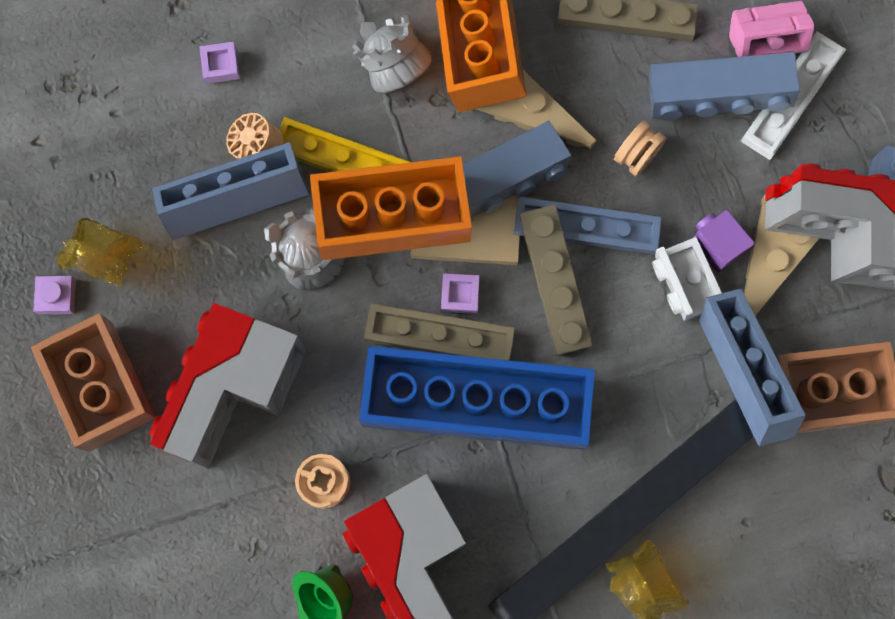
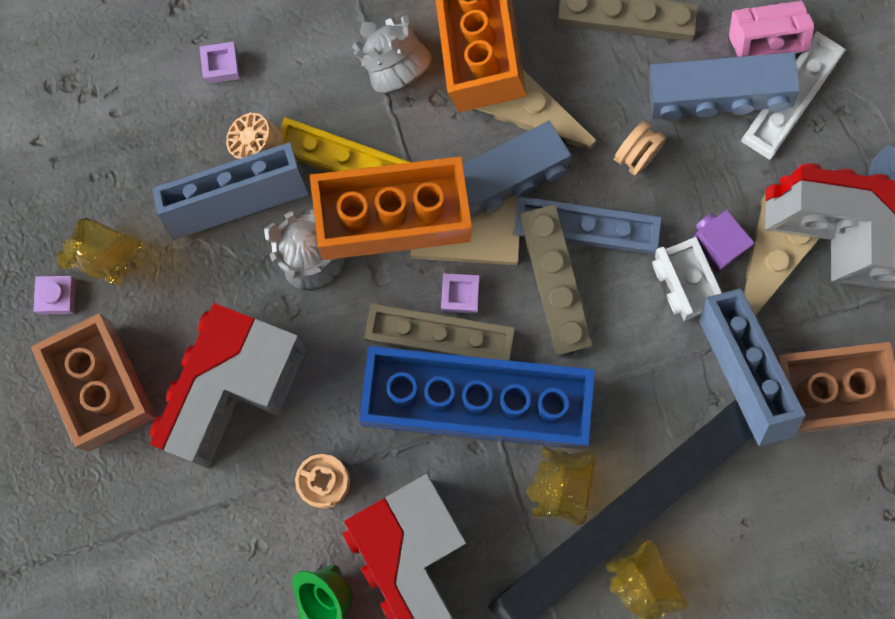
(563, 485): none -> clear yellow hair

